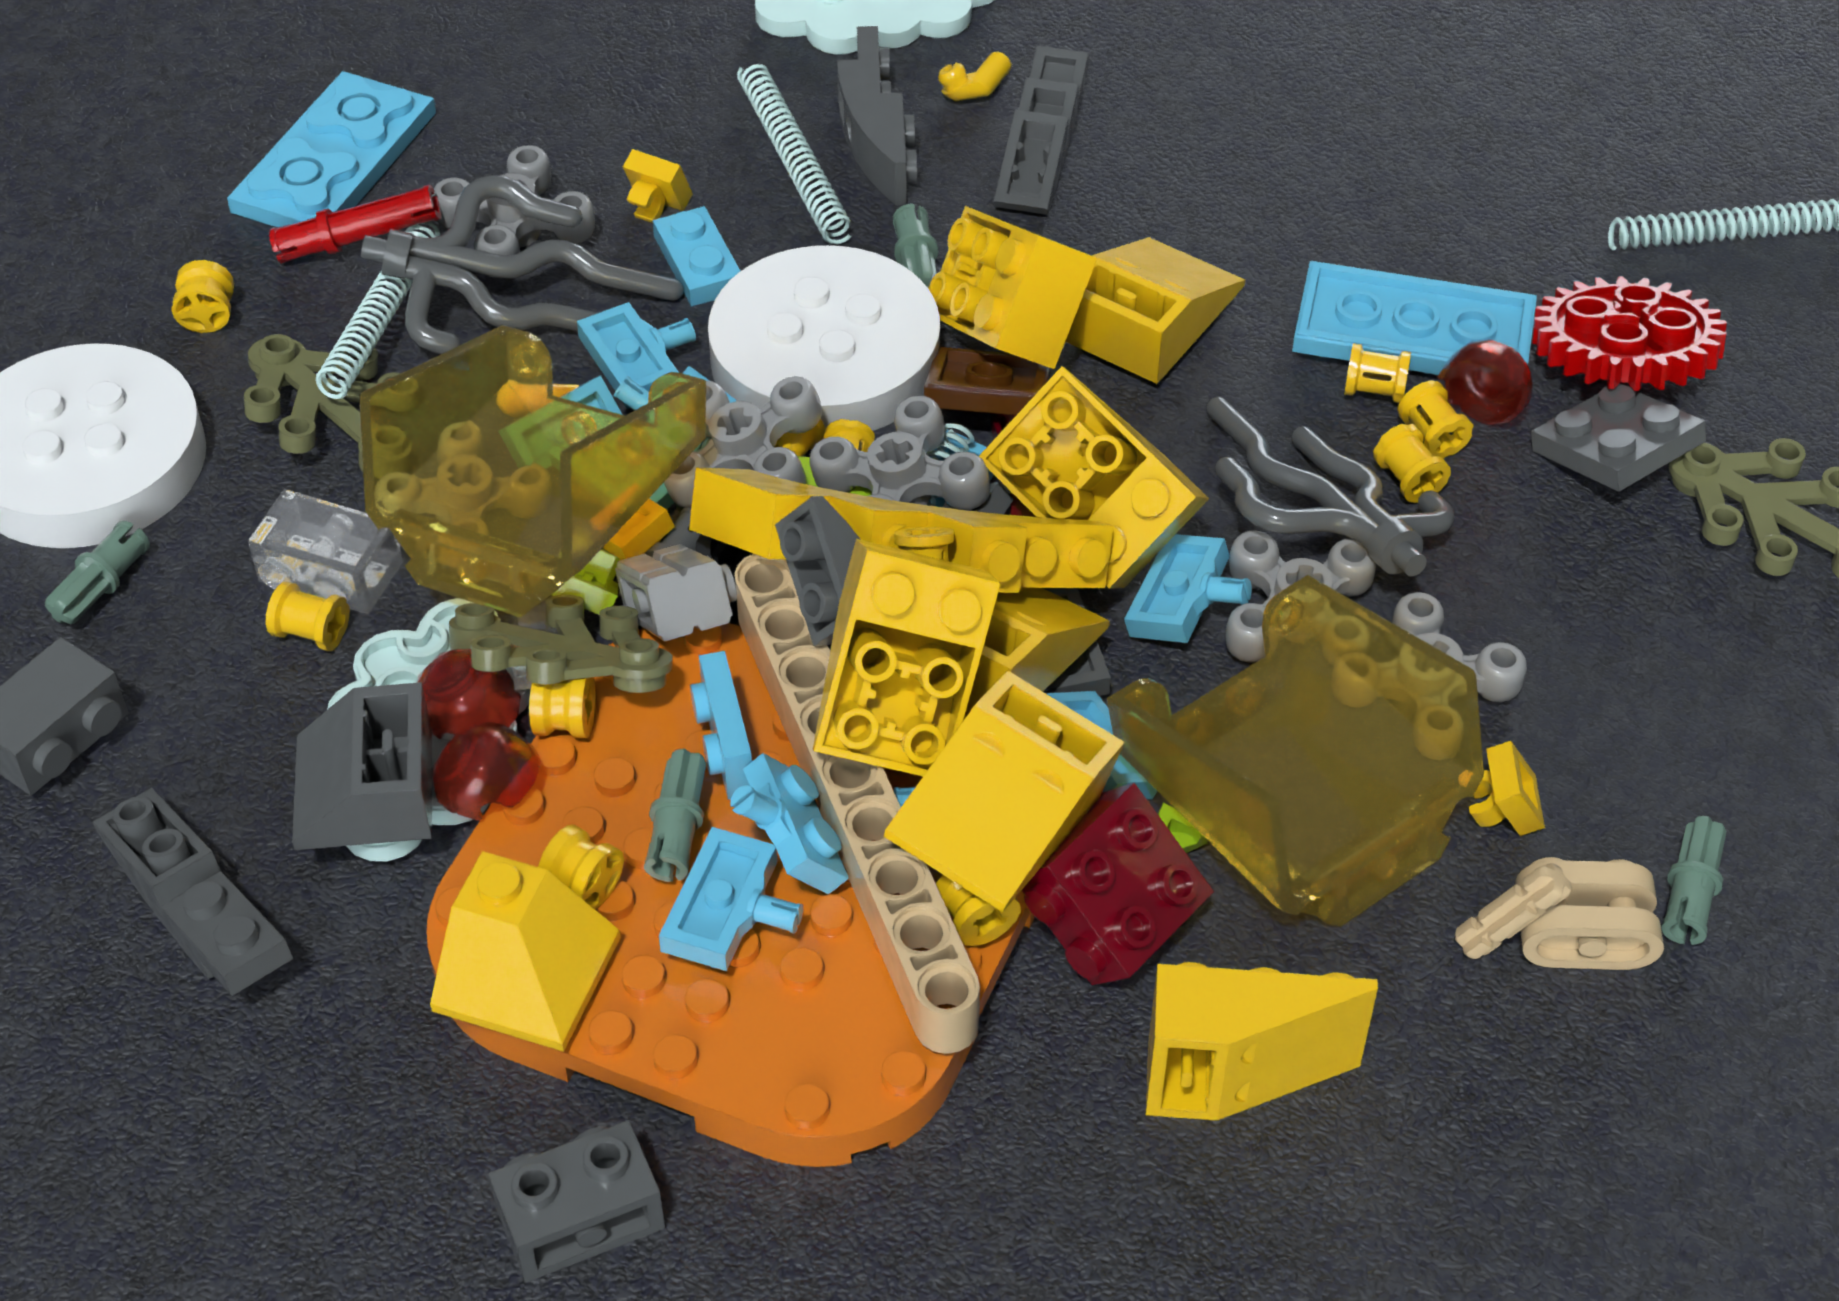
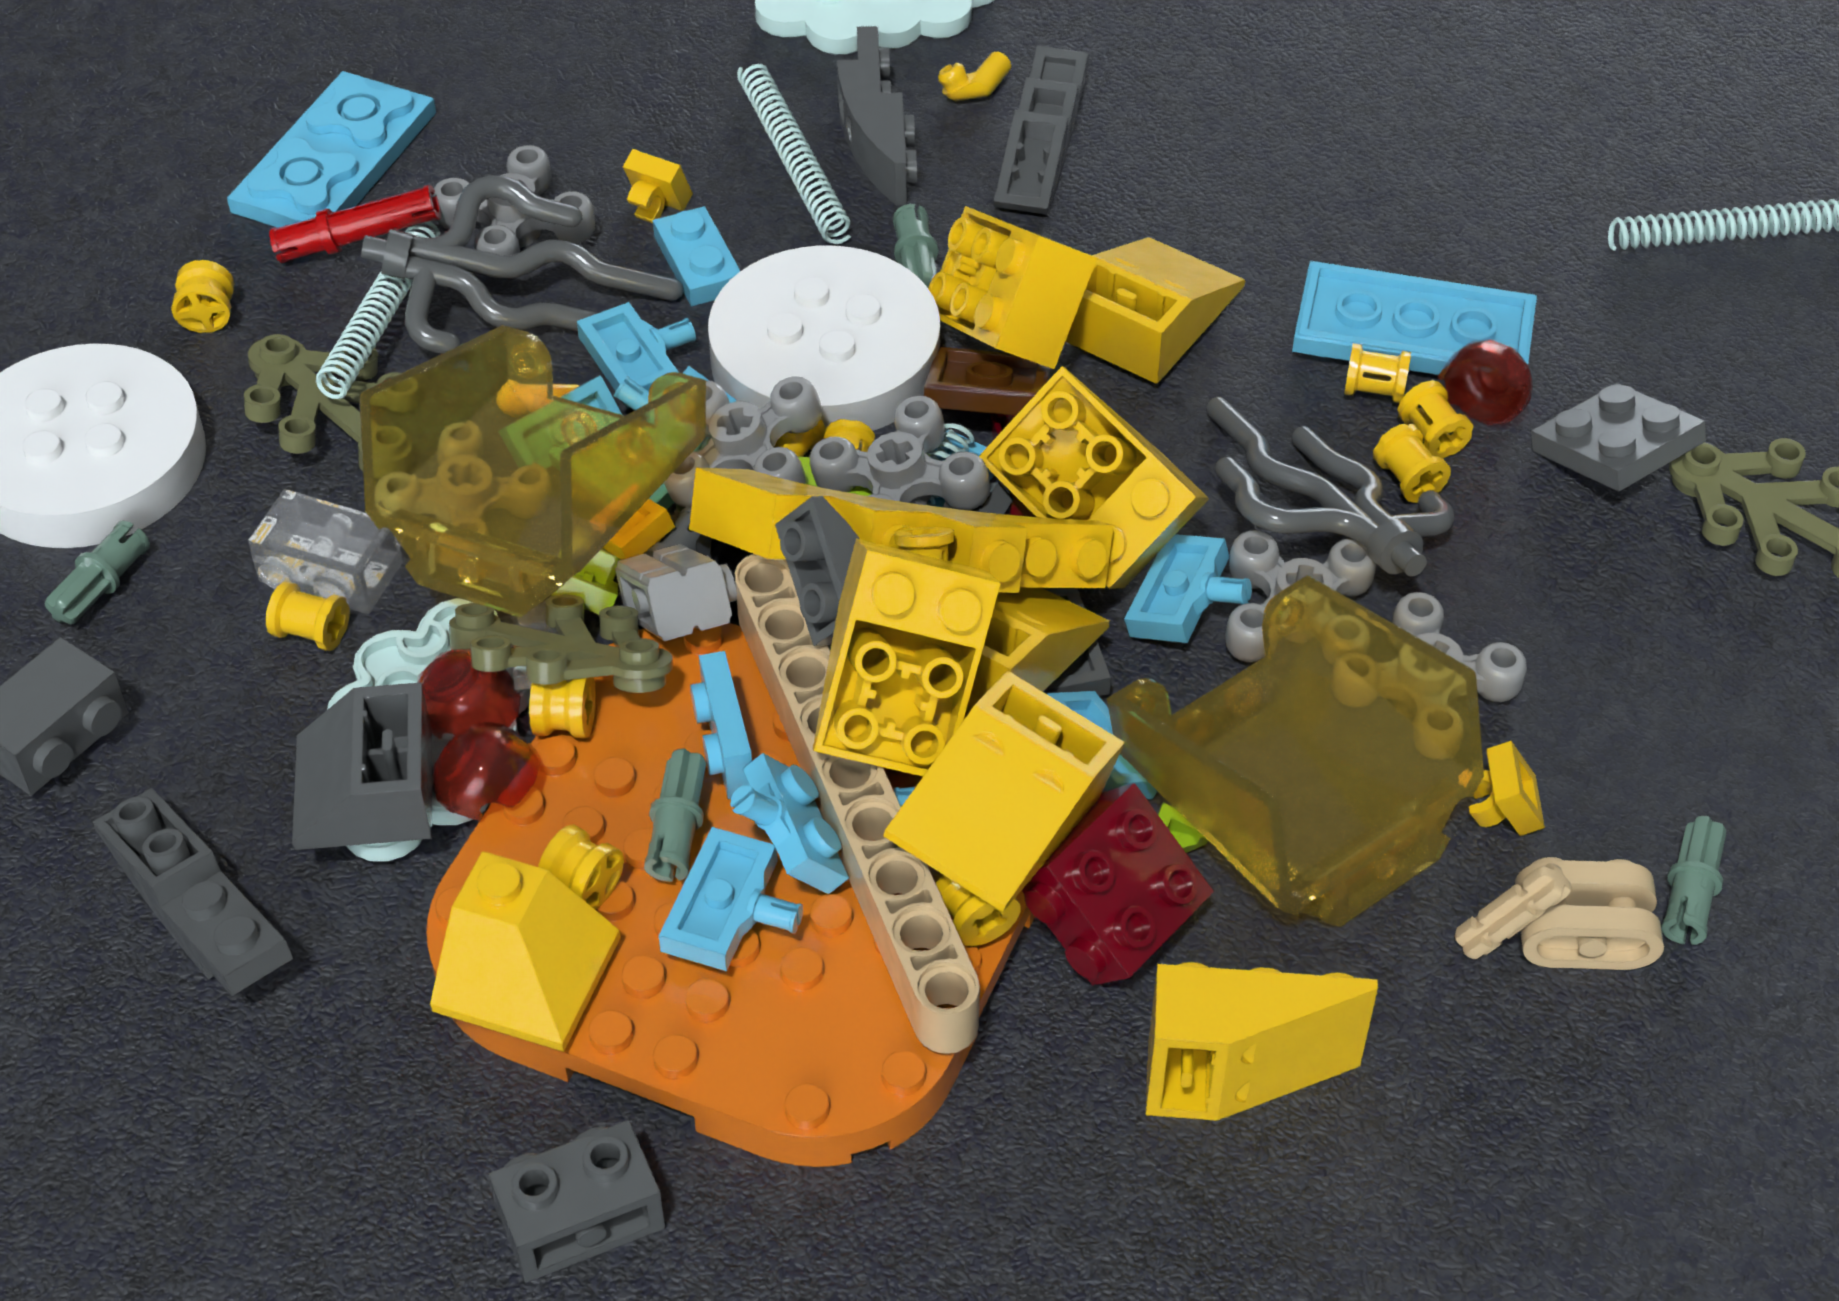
(1629, 333): red gear -> none

